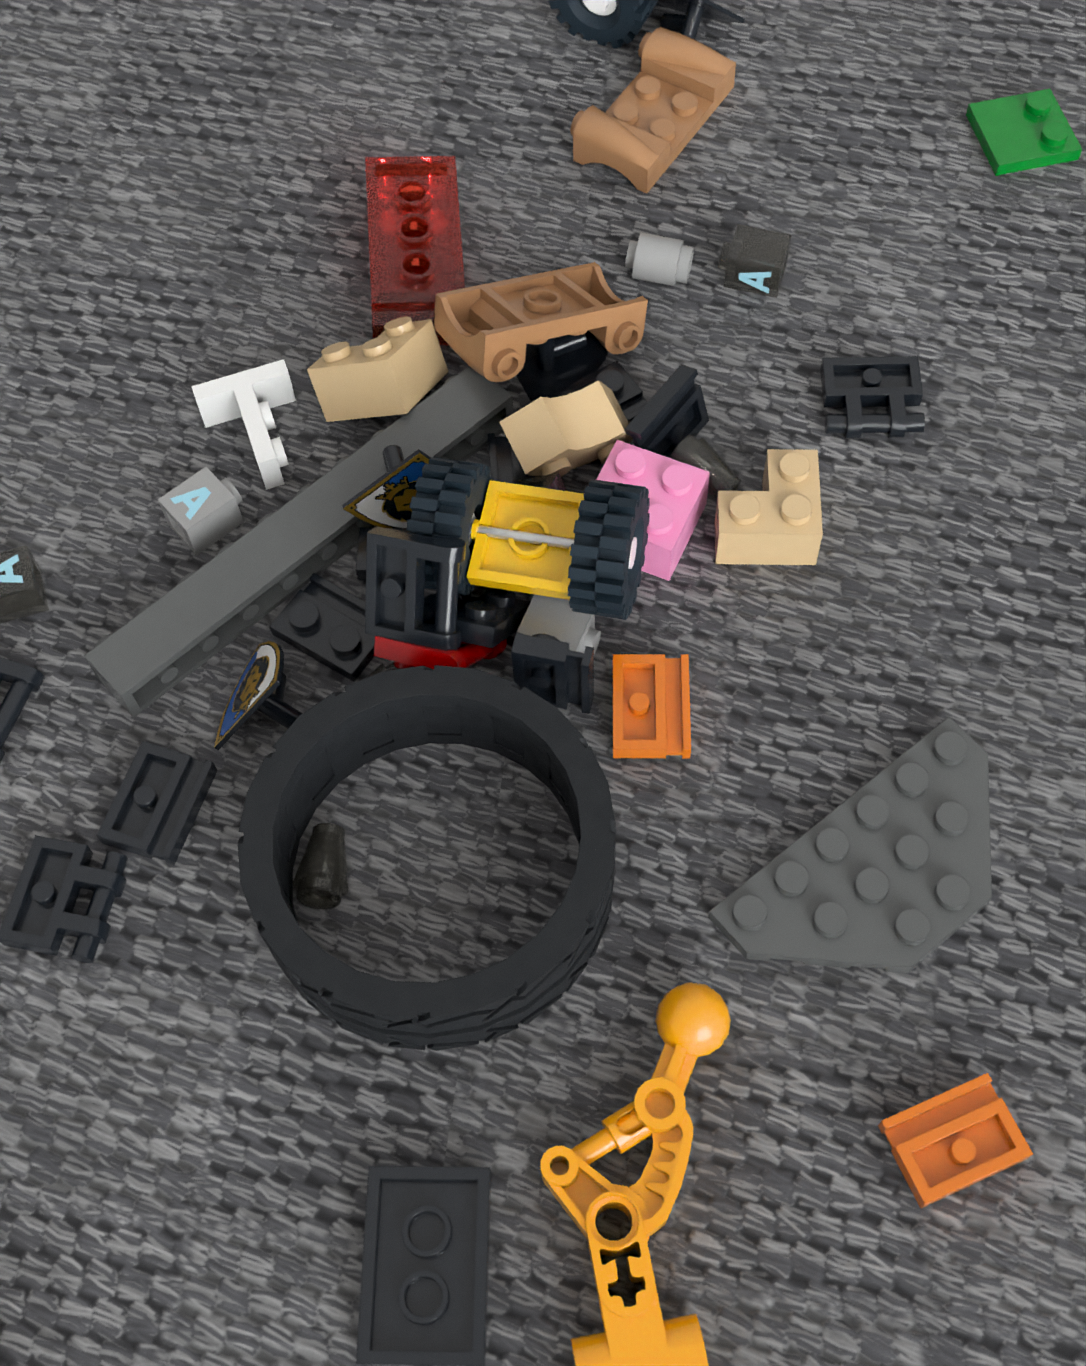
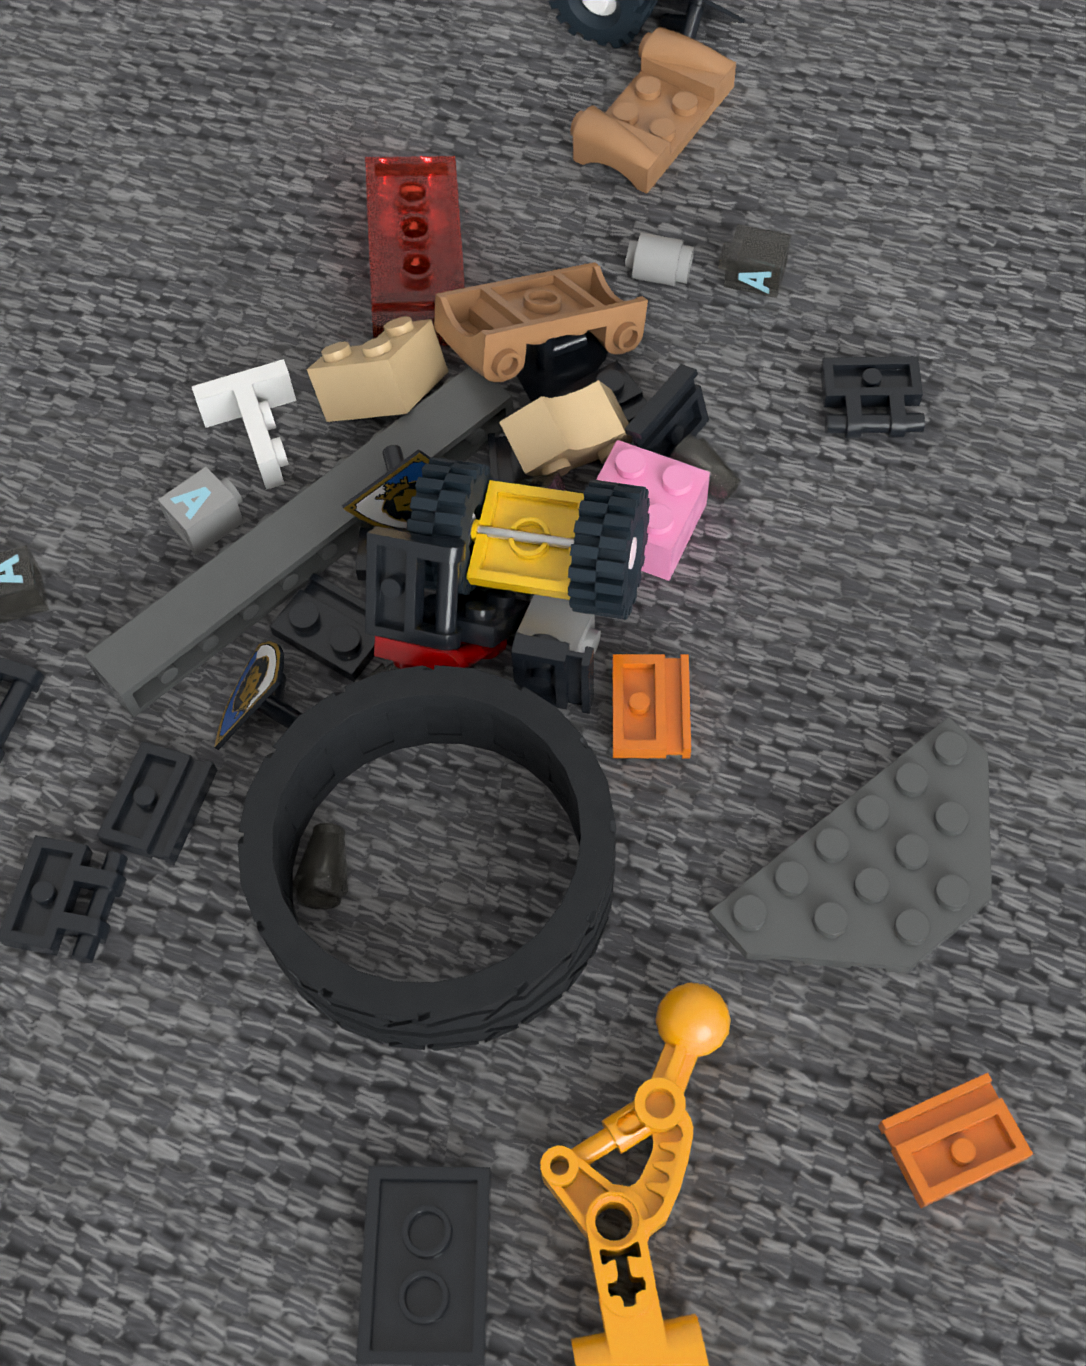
(773, 524): tan brick -> none
(1023, 132): green plate -> none

